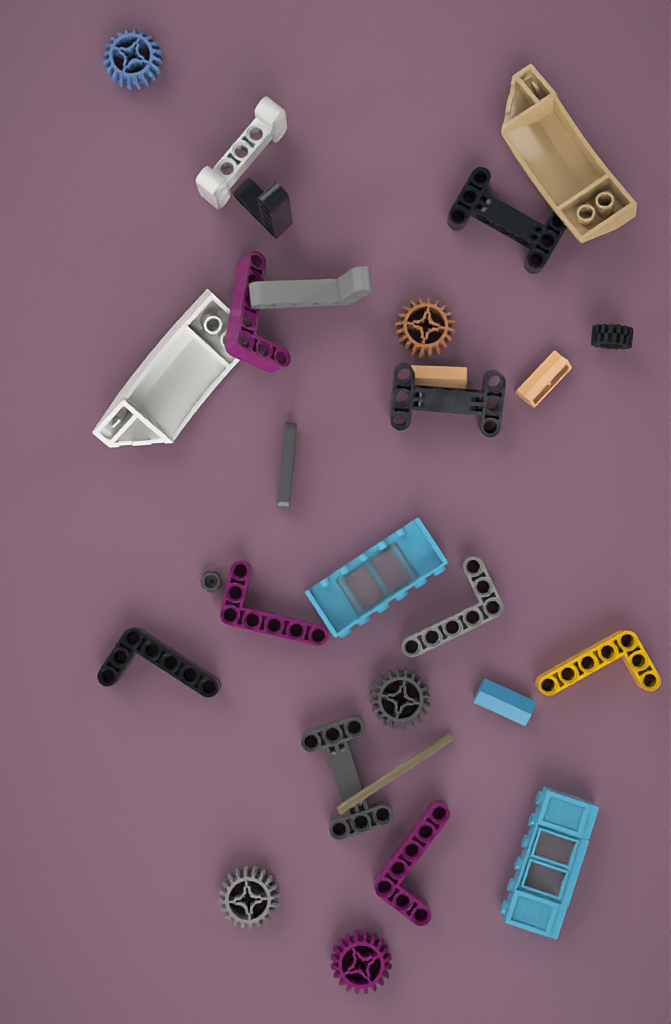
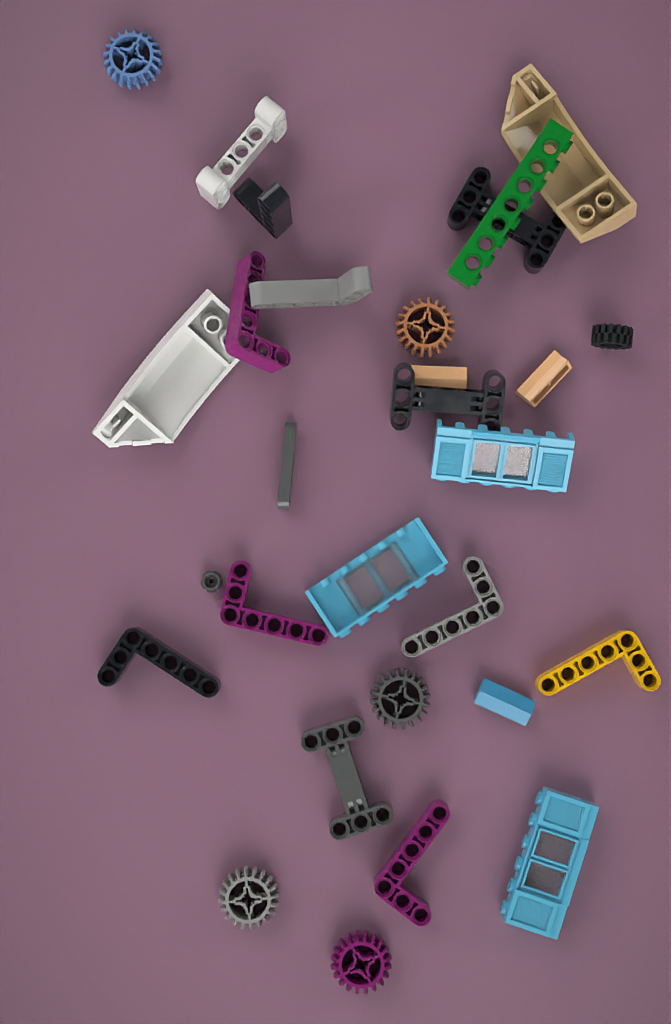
(395, 773): dark tan piece -> none
(502, 457): none -> medium azure window
(552, 134): none -> green brick

